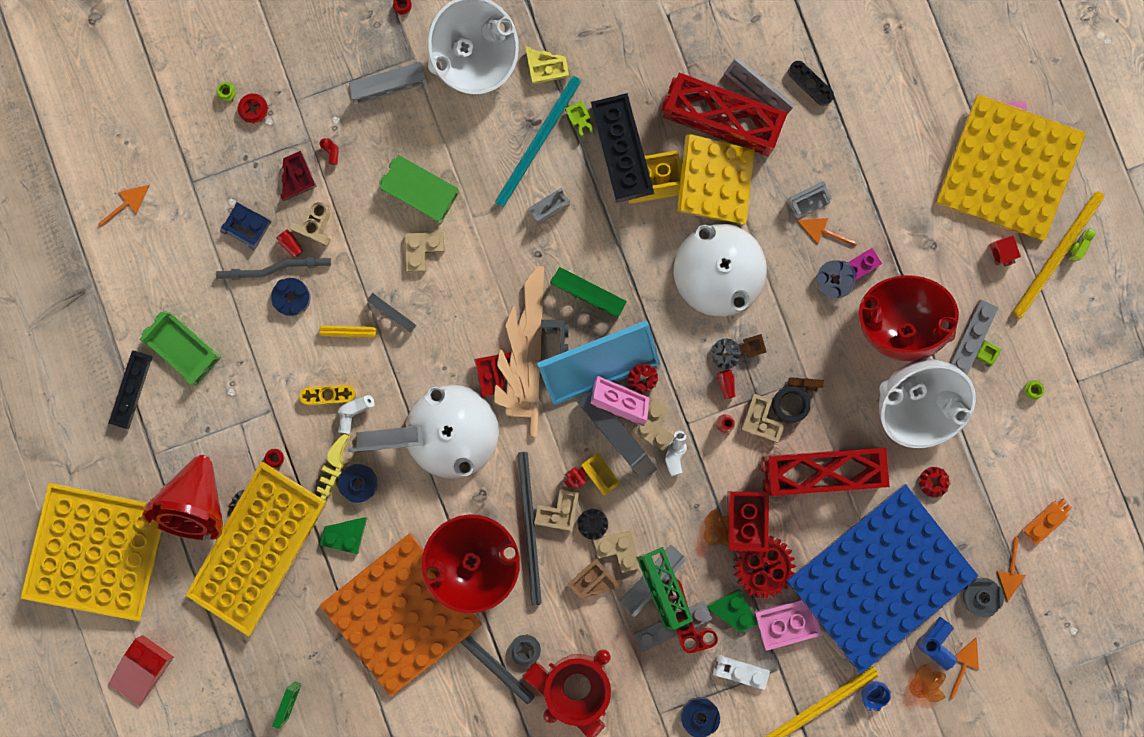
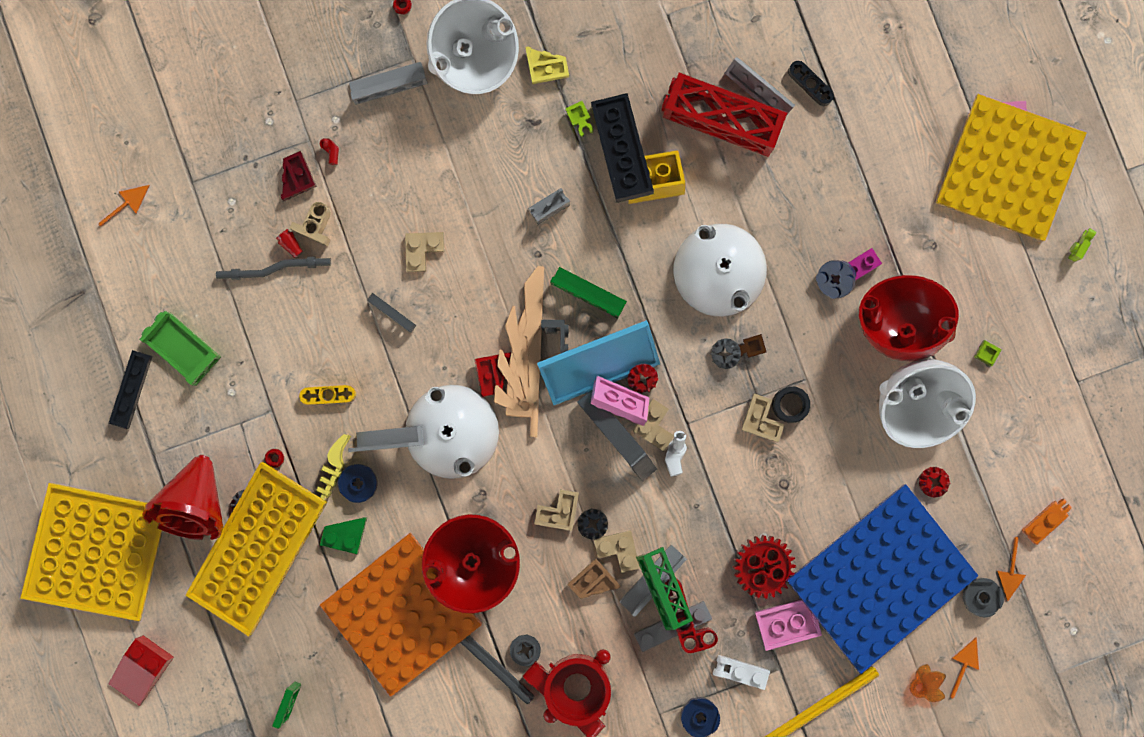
(224, 86): lime plate -> none
(244, 108): red gear -> none
(249, 220): dark blue plate -> none
(296, 305): dark blue plate -> none
(347, 331): yellow axle -> none
(353, 408): white arm -> none
(419, 188): bright green panel -> none
(529, 527): dark grey axle -> none
(538, 141): teal axle -> none
(575, 478): red gear -> none
(600, 474): yellow hinge -> none
(715, 180): yellow plate -> none
(718, 525): clear orange plate -> none
(721, 426): red cone -> none
(726, 381): red cone -> none
(734, 611): green wing -> none
(748, 521): red slope -> none
(809, 200): light grey hinge -> none
(810, 384): reddish brown plate -> none
(816, 227): orange piece -> none
(875, 695): blue hair -> none
(877, 465): red piece -> none
(937, 635): blue piece -> none
(974, 336): light grey plate -> none
(1005, 251): red brick -> none
(1039, 389): lime plate -> none
(1058, 254): yellow axle -> none

